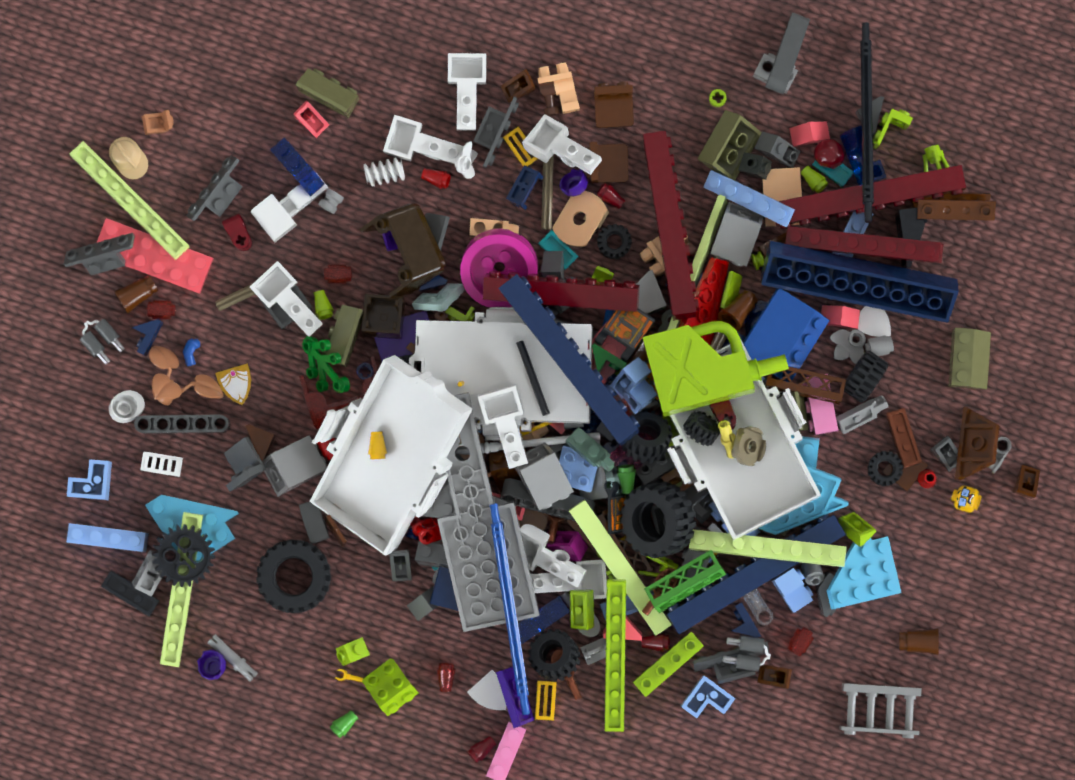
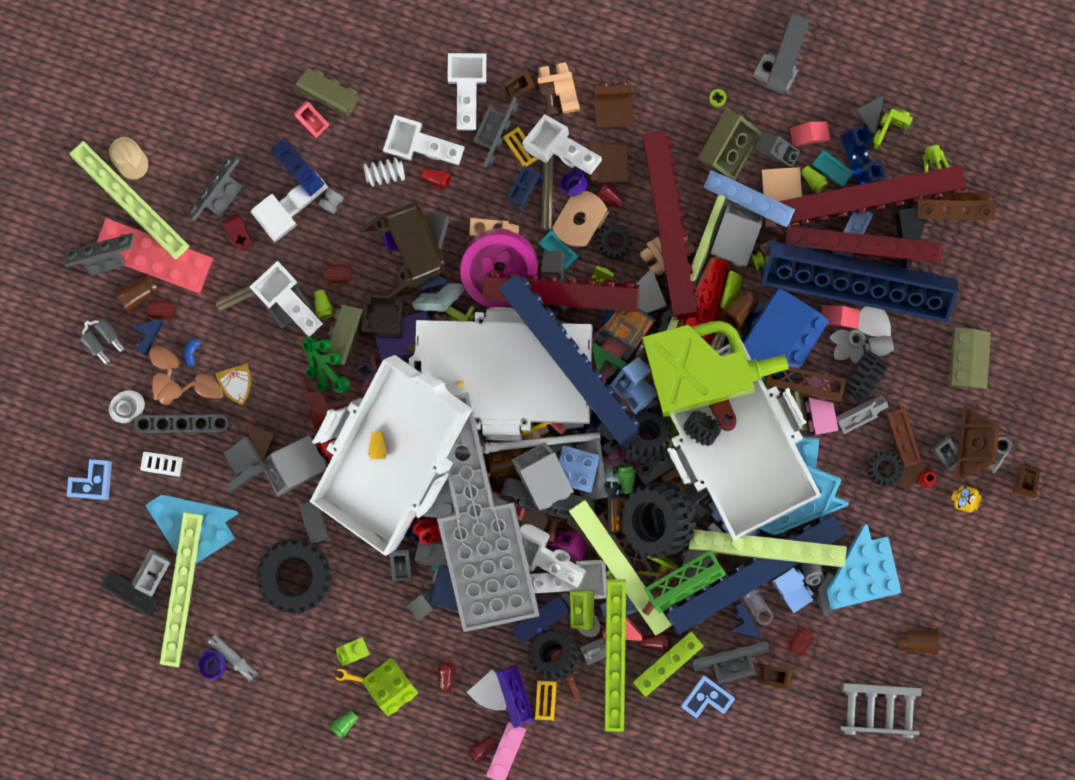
(107, 537): light blue brick -> none
(157, 122): nougat bracket -> none
(170, 567): black gear -> none
(335, 530): reddish brown piece -> none
(465, 159): white plate -> none
(502, 407): white plate -> none
(509, 608): blue axle -> none
(533, 378): black bar -> none
(590, 449): sand green hinge -> none
(727, 437): light yellow pin -> none
(741, 449): dark tan plate -> none
(745, 661): dark grey piece -> none
(755, 166): pearl dark grey brick -> none
(829, 153): dark red hair -> none
(856, 528): lime slope -> none
(867, 126): black axle -> none

